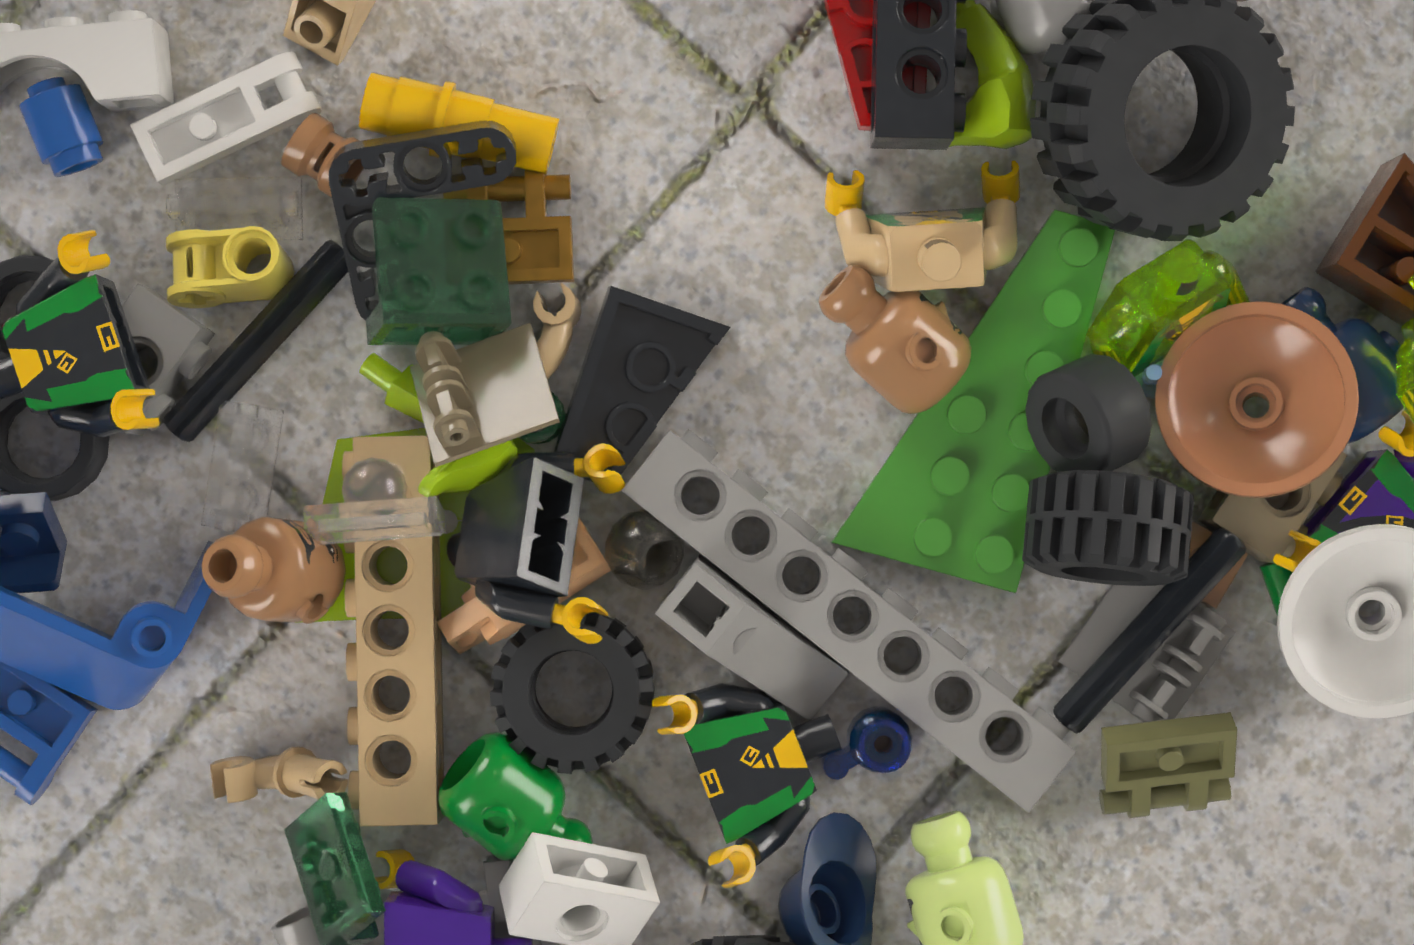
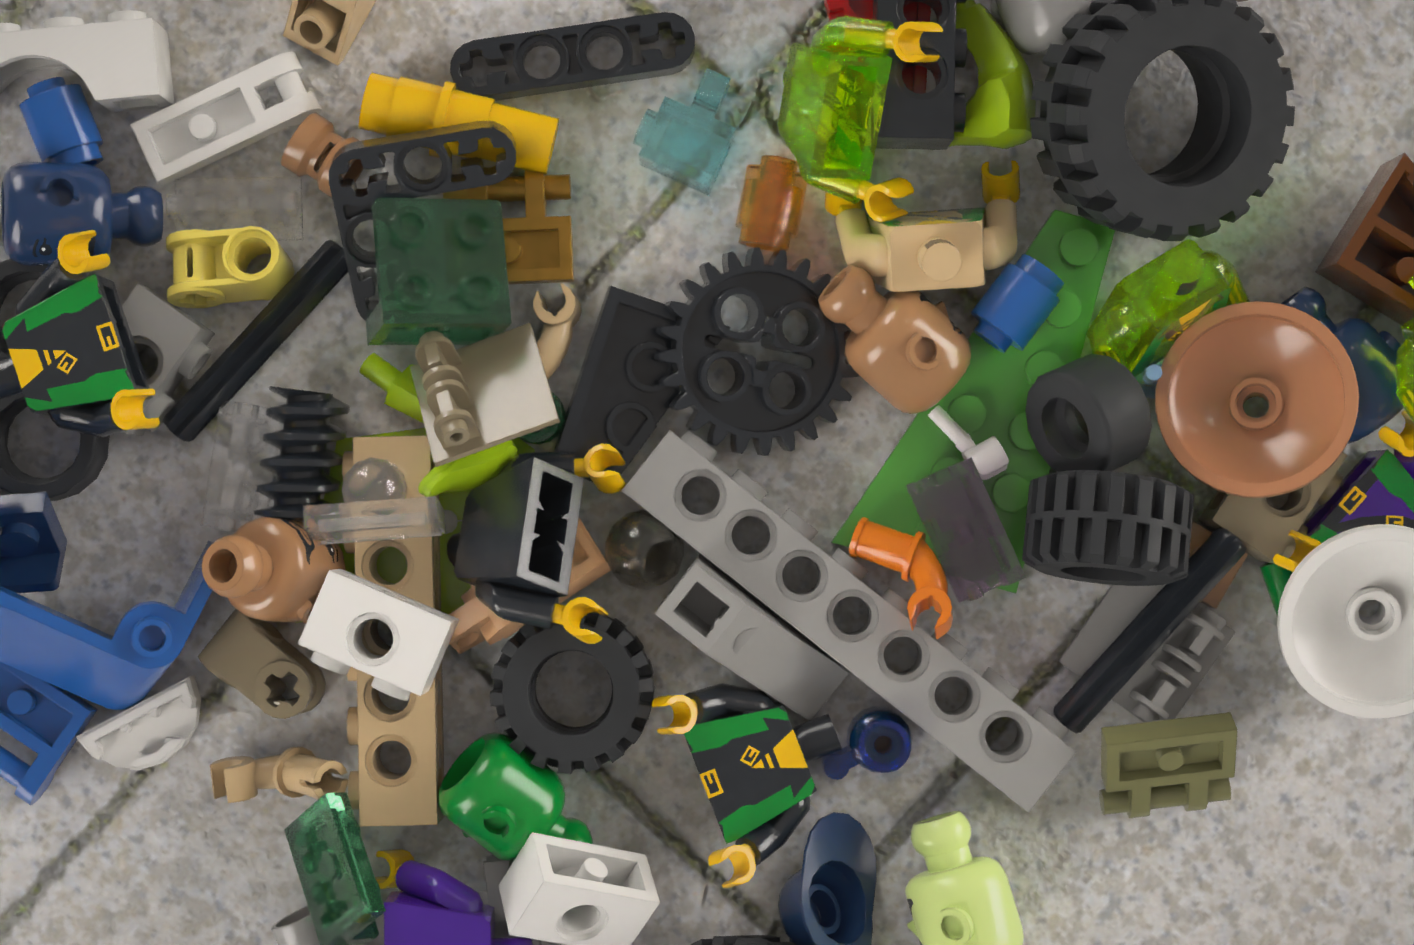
(59, 199): none -> dark blue piece
(149, 730): none -> white plate
(255, 658): none -> dark tan piece
(301, 452): none -> black piece
(417, 631): none -> white brick
(572, 47): none -> black beam
(687, 140): none -> clear light blue brick
(747, 407): none -> black gear
(771, 204): none -> clear orange brick
(837, 103): none -> clear neon green torso
(914, 561): none -> orange piece
(965, 530): none -> hinge
(987, 456): none -> white hand
(1017, 304): none -> blue brick

